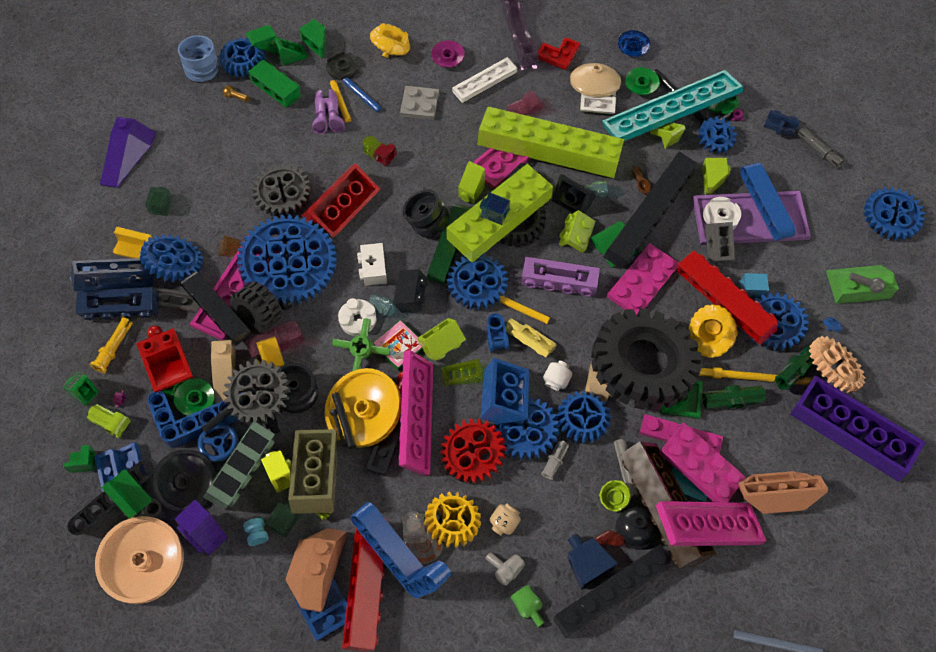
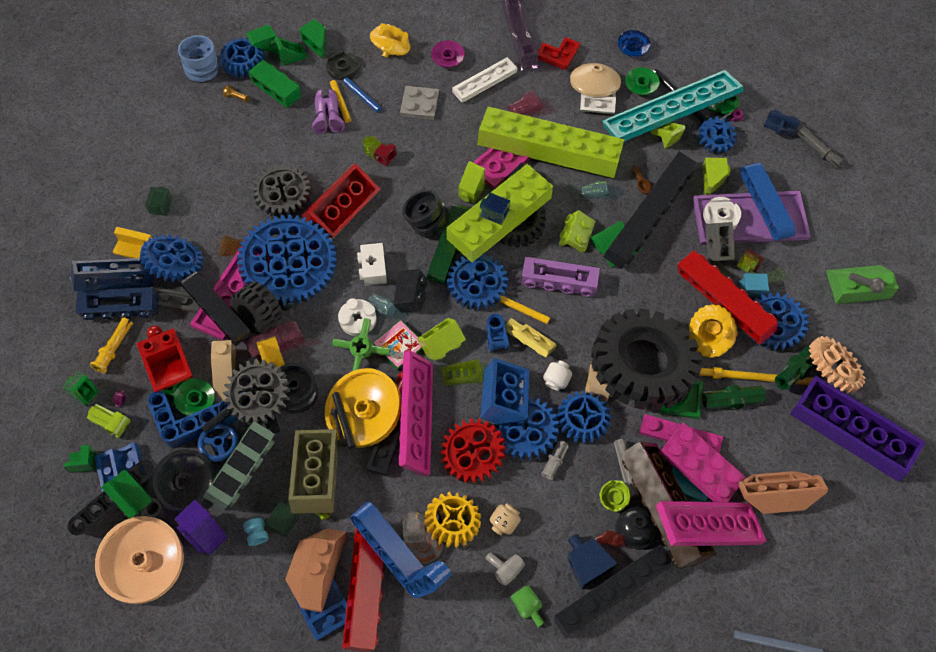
(125, 148): dark purple wedge -> none
(278, 470): neon yellow brick -> none
(572, 195): black slope -> none
(643, 279): dark pink plate -> none
(750, 261): none -> clear neon green leg
(833, 324): blue piece -> none
(907, 214): blue gear -> none

